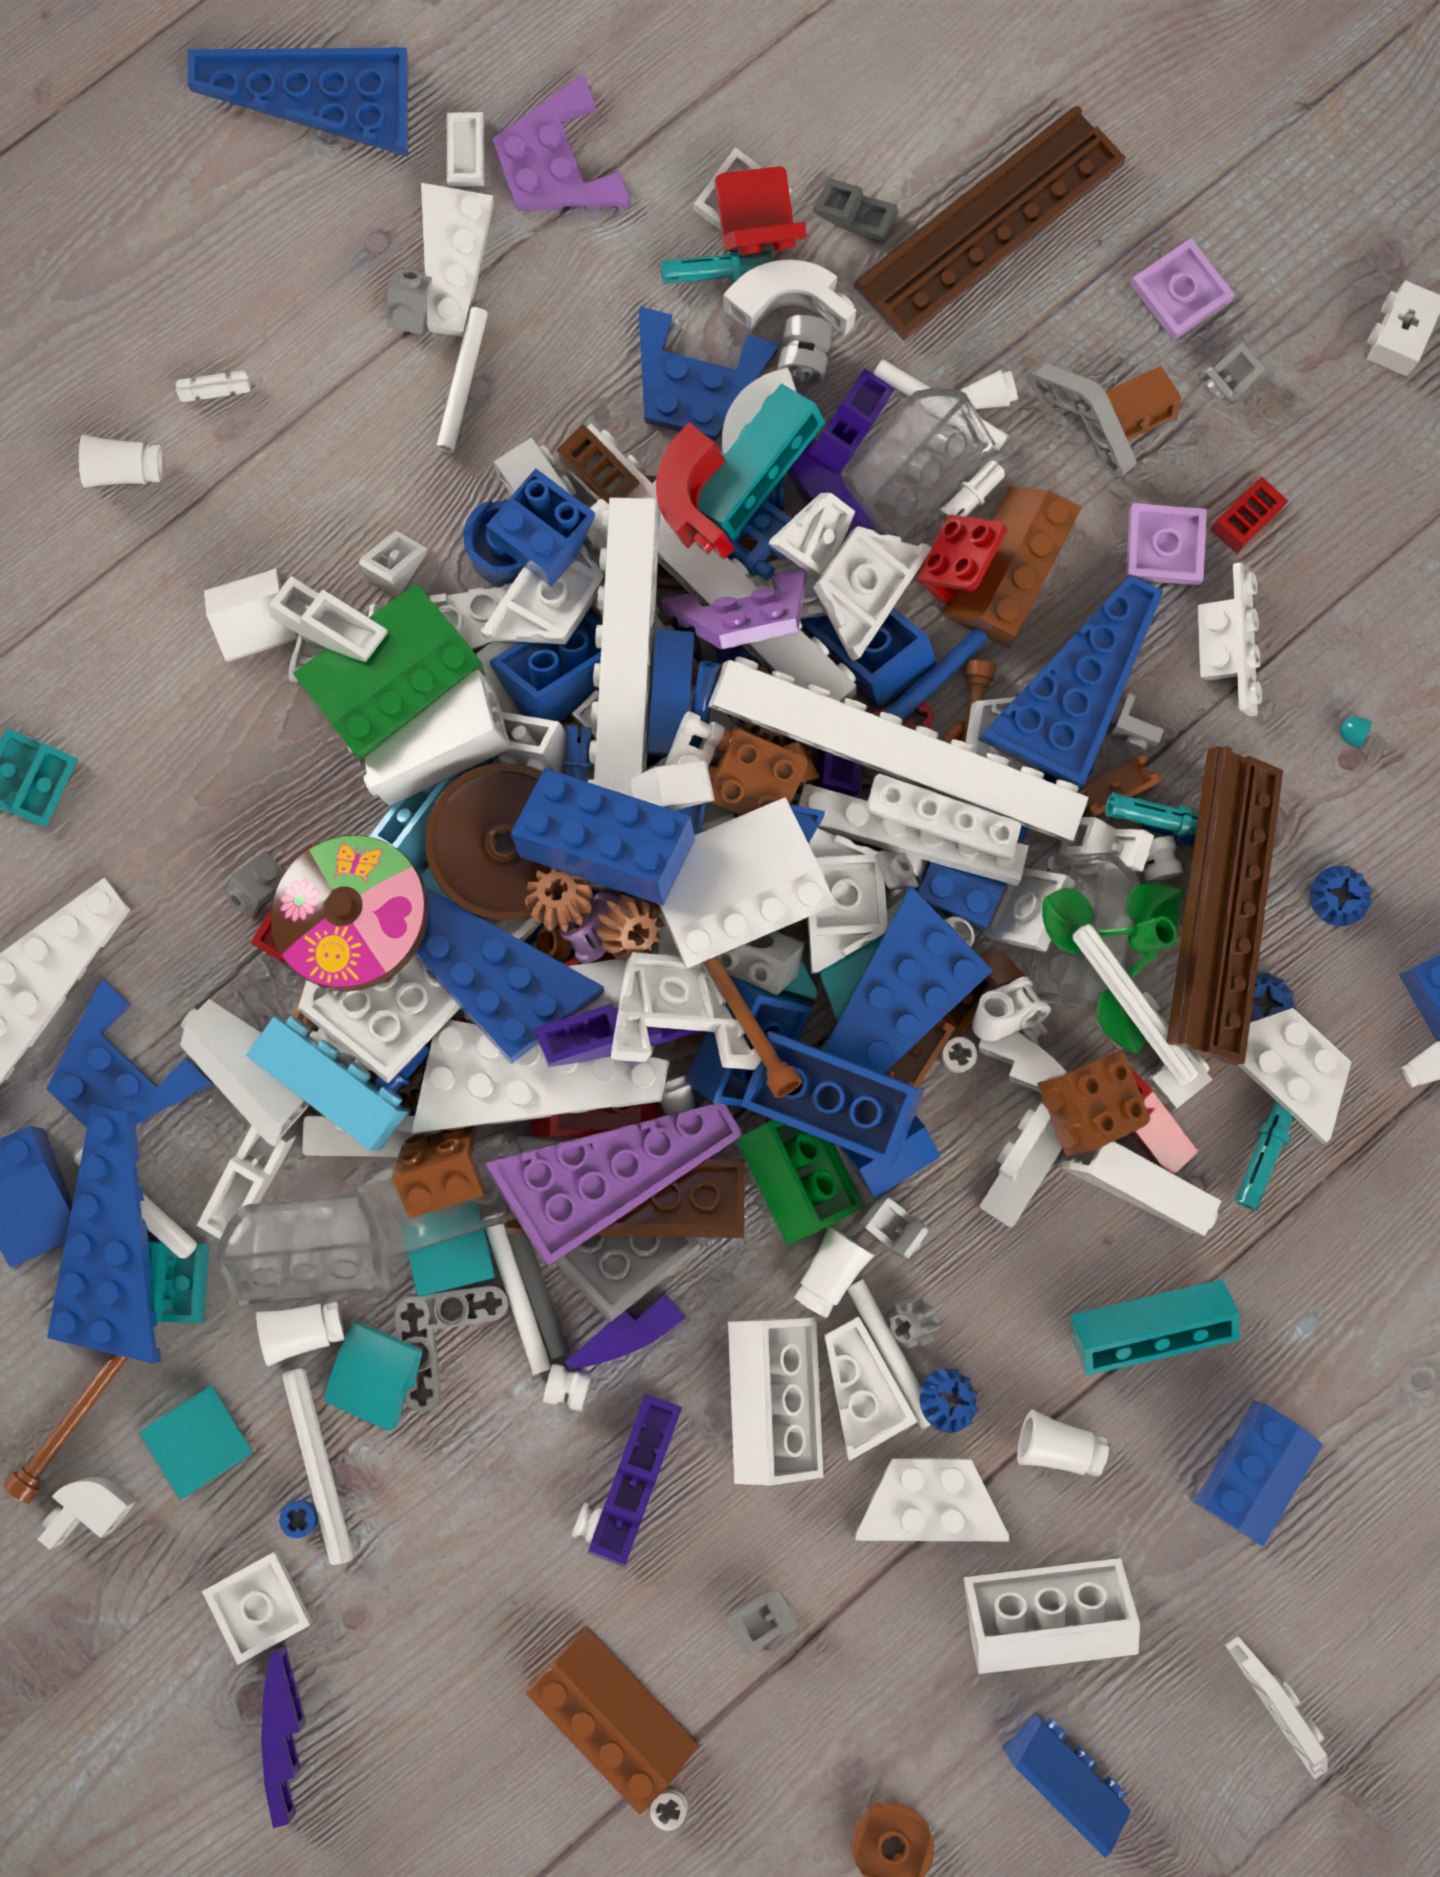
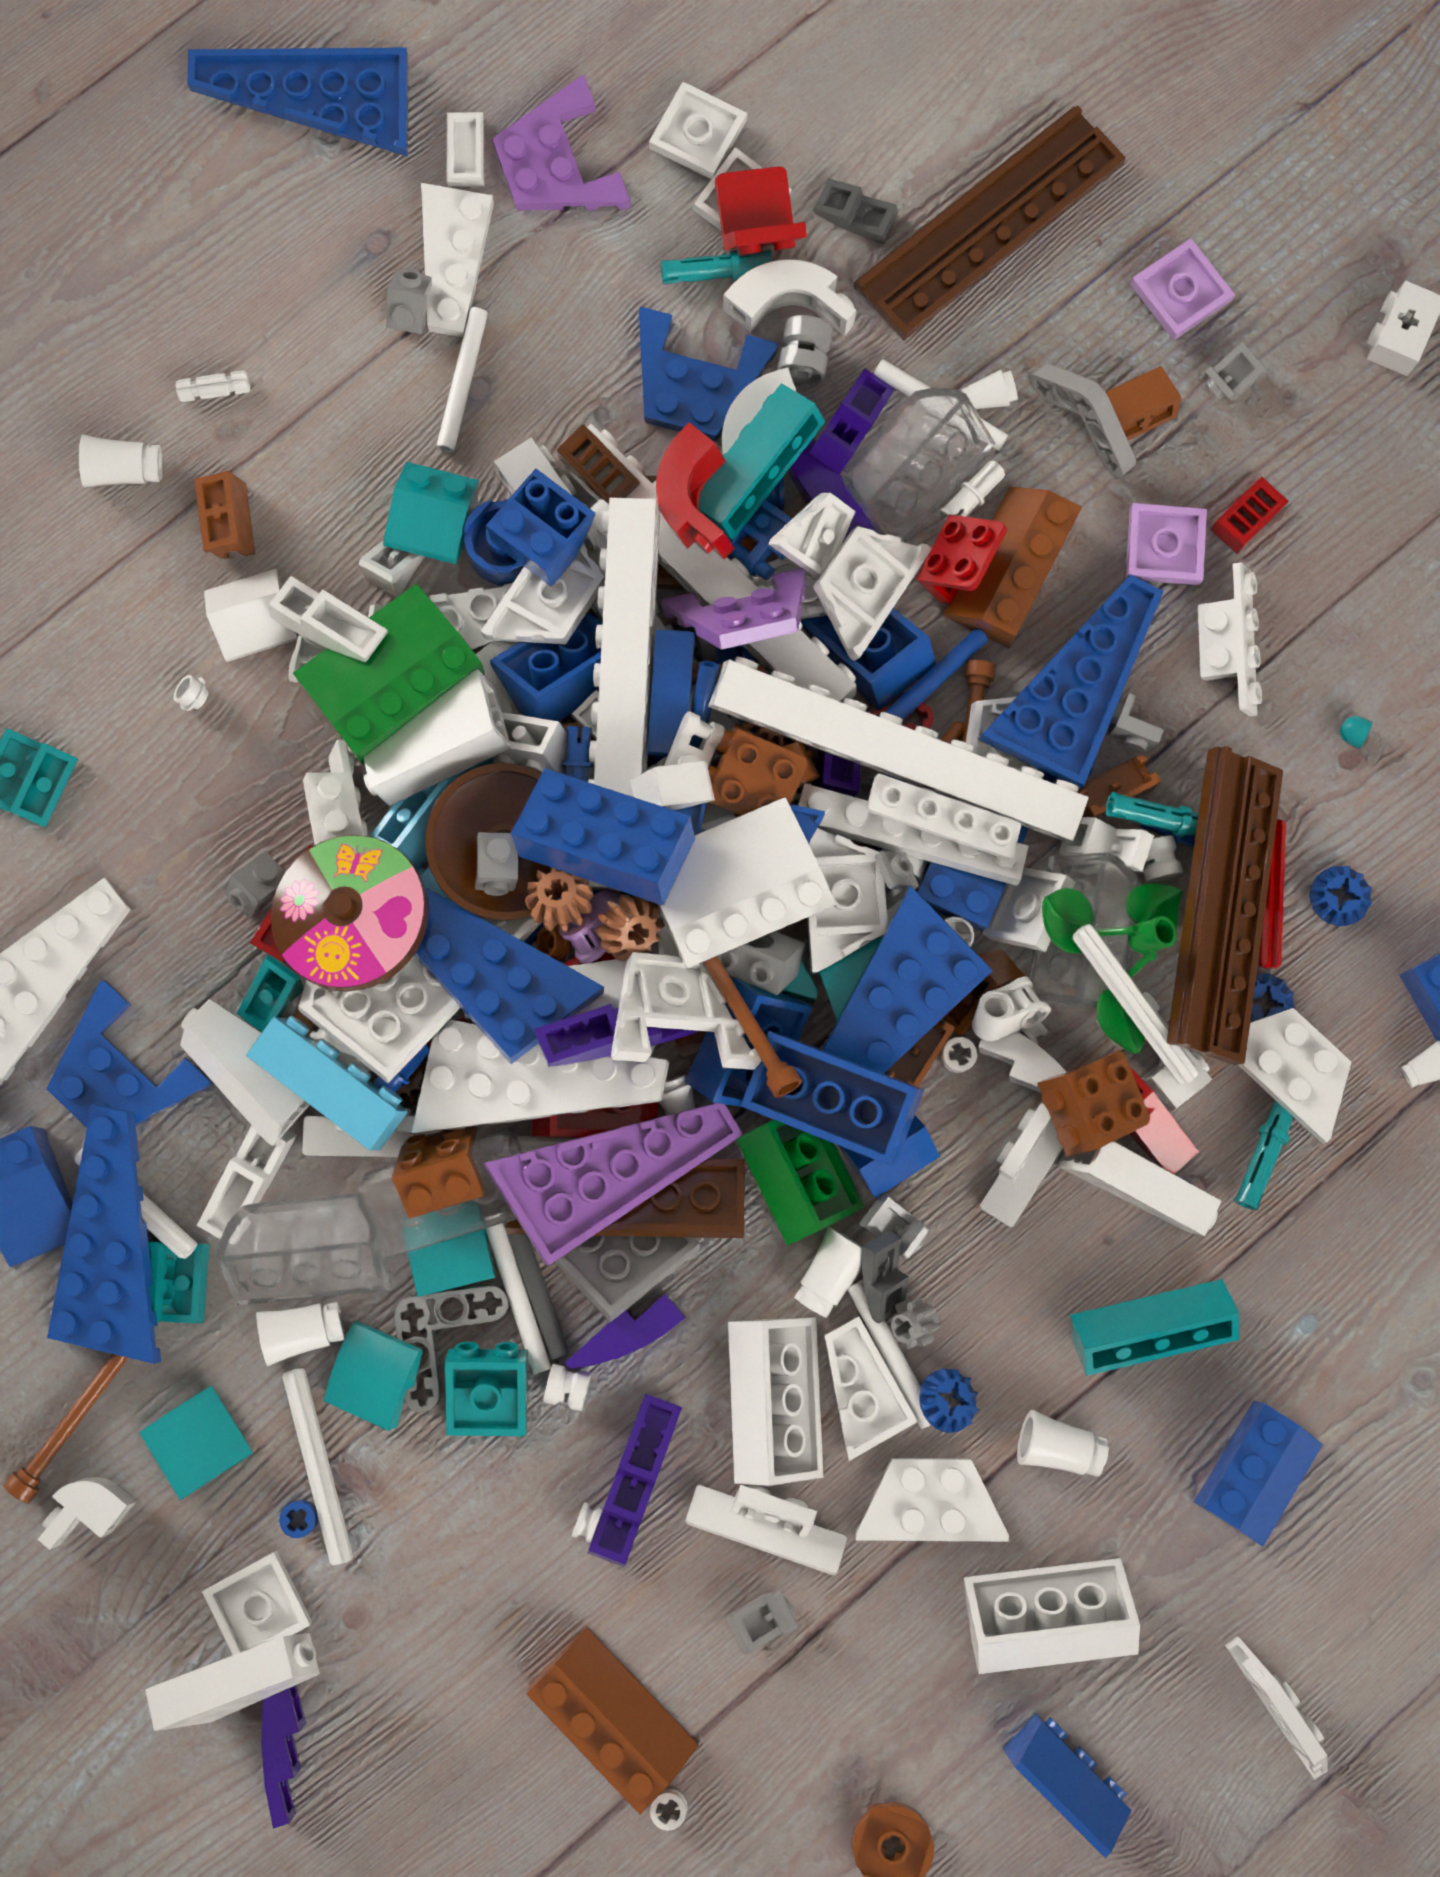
(191, 693): none -> white plate
(224, 515): none -> dark orange hinge
(232, 1683): none -> white slope
(269, 993): none -> teal slope
(333, 798): none -> white bracket
(430, 512): none -> teal slope
(486, 1390): none -> teal plate
(496, 863): none -> light grey bracket
(698, 130): none -> white plate
(768, 1525): none -> white bracket
(881, 1279): none -> dark grey slope
(1271, 941): none -> red axle

